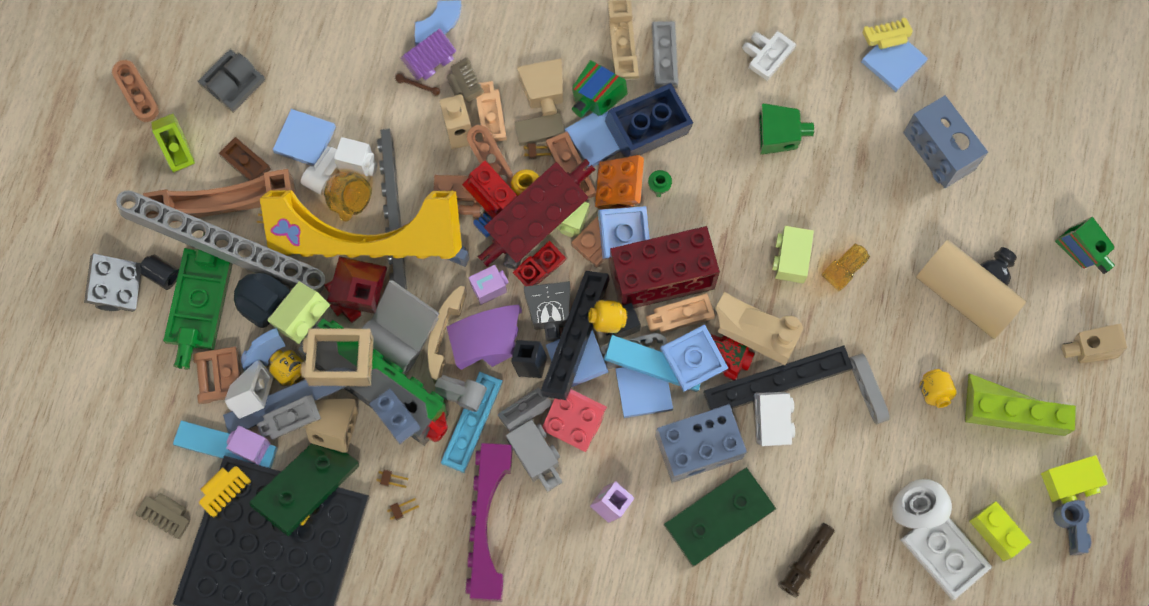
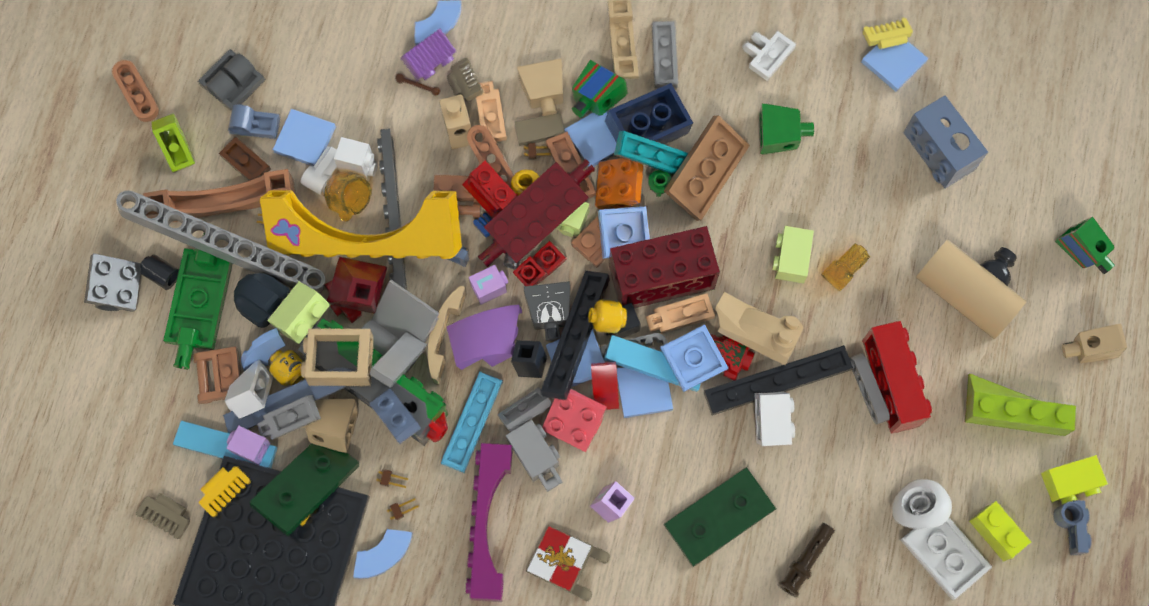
(251, 123): none -> sand blue plate
(384, 555): none -> light blue tile
(398, 359): none -> light grey tile
(465, 394): light grey piece -> none
(562, 560): none -> flag
(605, 384): none -> red slope
(649, 152): none -> teal tile
(700, 443): sand blue piece -> none
(707, 168): none -> medium nougat plate
(897, 376): none -> red brick
(937, 388): yellow head -> none

